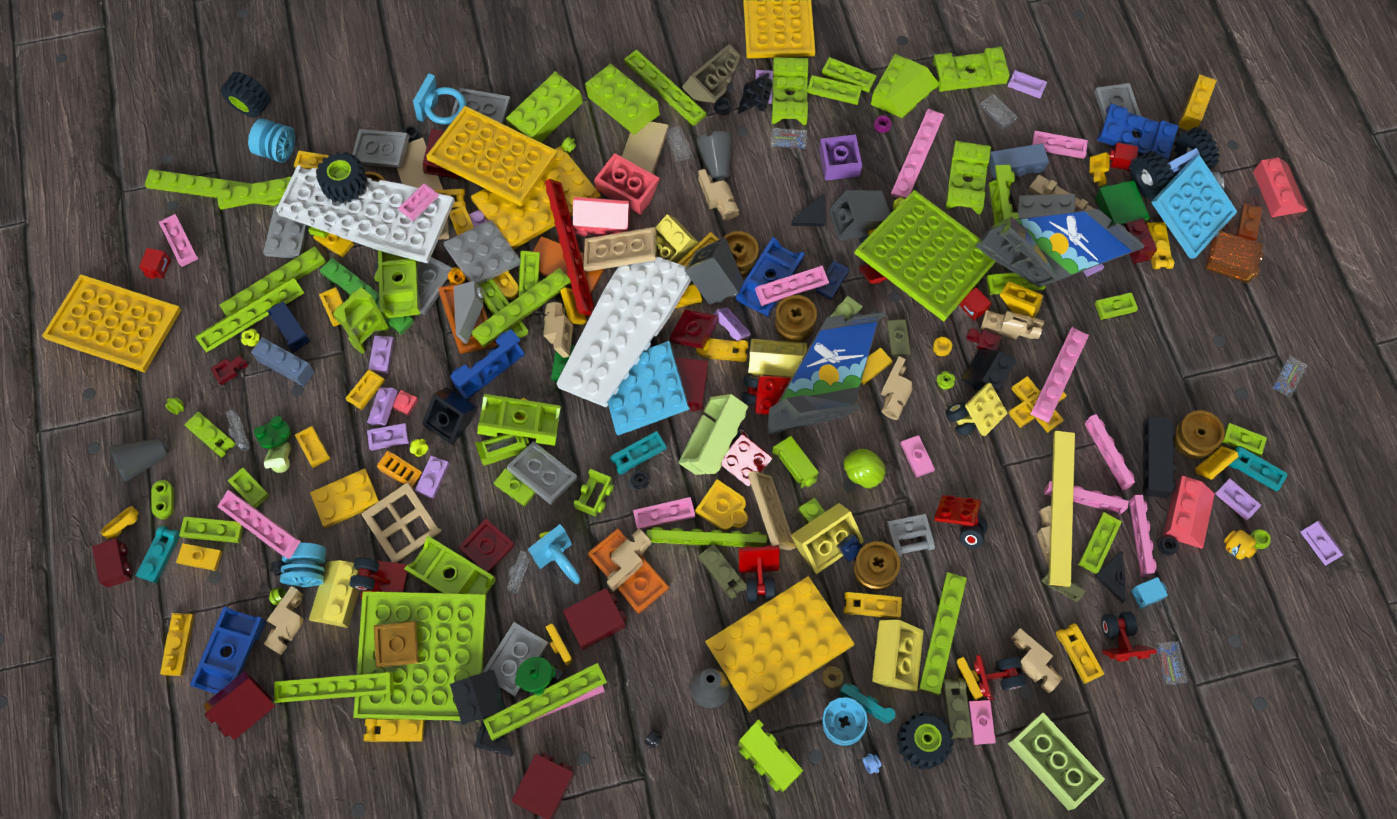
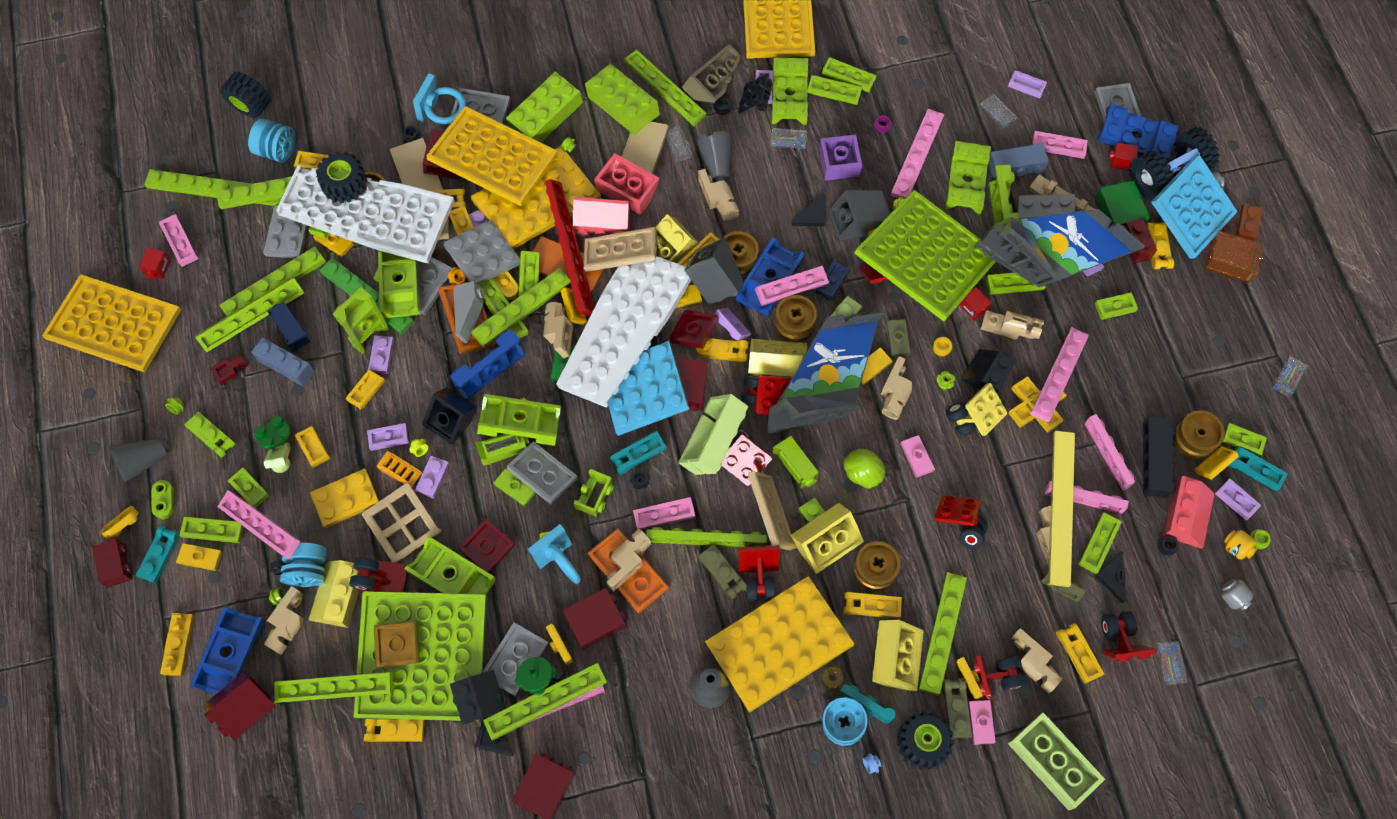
(236, 430): clear plate -> none
(253, 341): neon yellow plate -> none
(331, 300): yellow plate -> none
(381, 148): light grey plate -> none
(382, 406): lavender plate -> none
(405, 402): coral plate -> none
(418, 202): bright pink plate -> none
(517, 572): clear plate -> none
(653, 738): black plate -> none
(723, 507): yellow plate -> none
(768, 759): lime wedge -> none
(849, 547): dark blue plate -> none
(903, 86): lime wedge -> none
(910, 528): light grey plate -> none
(985, 340): dark red plate -> none
(988, 69): lime piece -> none
(1021, 299): yellow slope -> none
(1099, 165): yellow plate -> none
(1141, 530): bright pink plate -> none
(1149, 592): medium azure brick -> none
(1197, 102): yellow brick -> none
(1237, 594): none -> light grey head
(1278, 187): coral slope -> none
(1322, 543): lavender plate -> none

